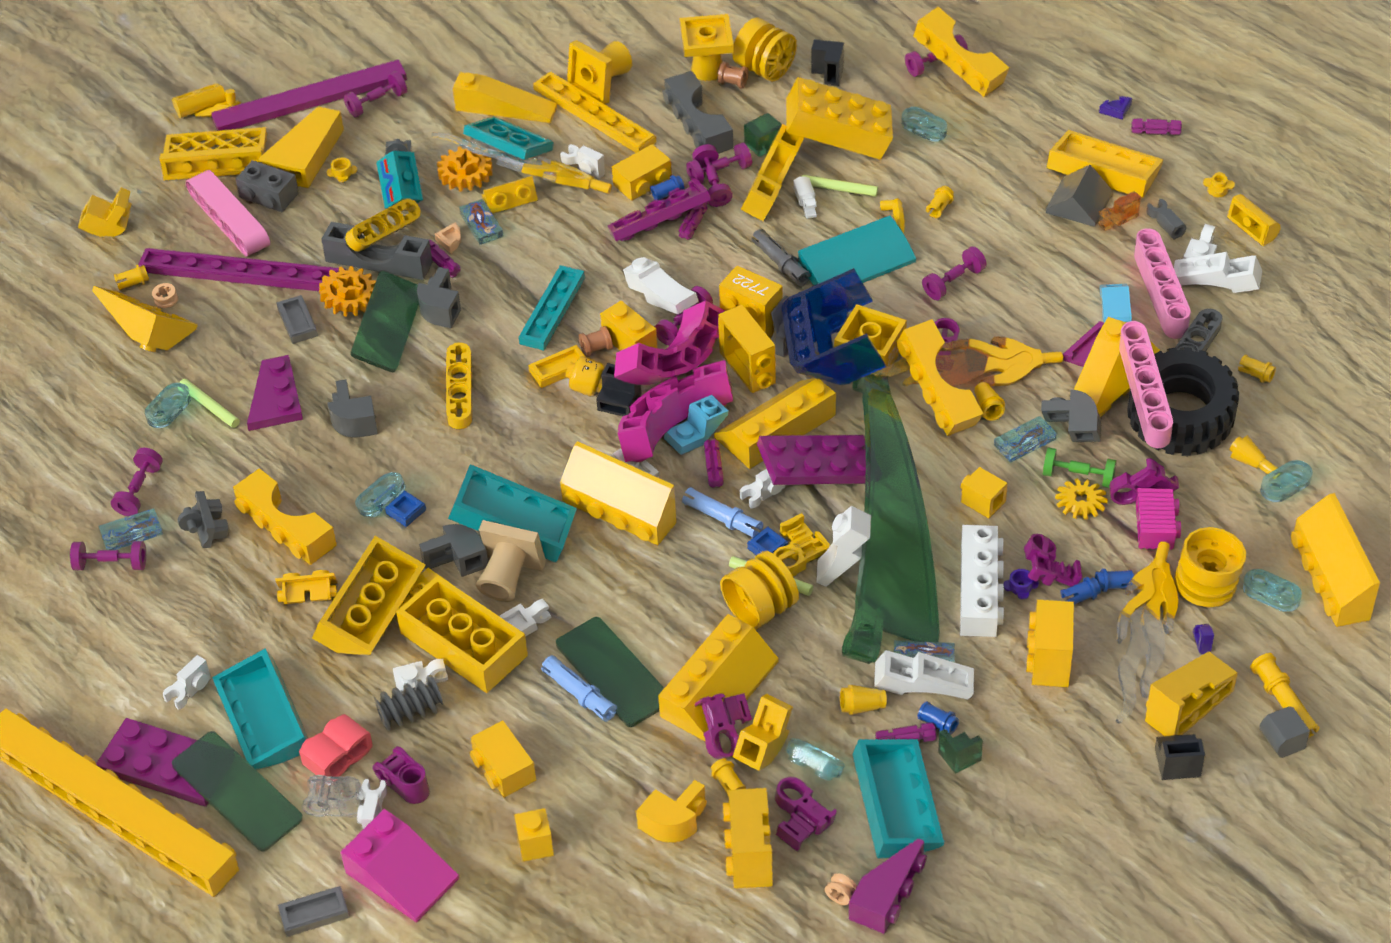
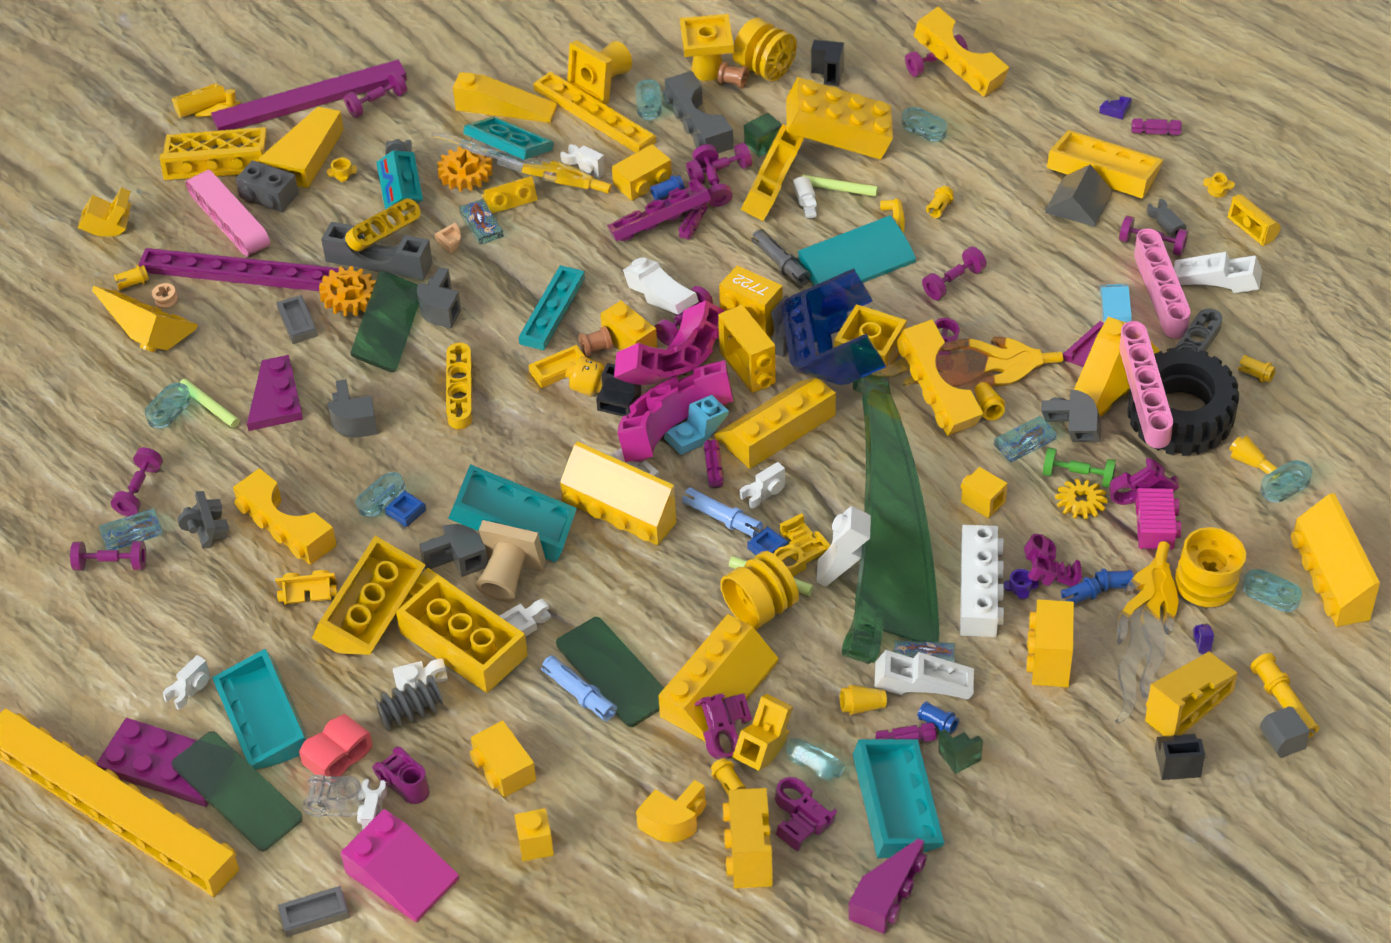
(443, 259): magenta axle -> none
(648, 99): none -> clear light blue plate
(814, 459): magenta plate -> none
(840, 889): light nougat bush -> none
(1123, 210): clear orange plate -> none
(1179, 242): none -> magenta wheel
(1203, 245): white plate -> none

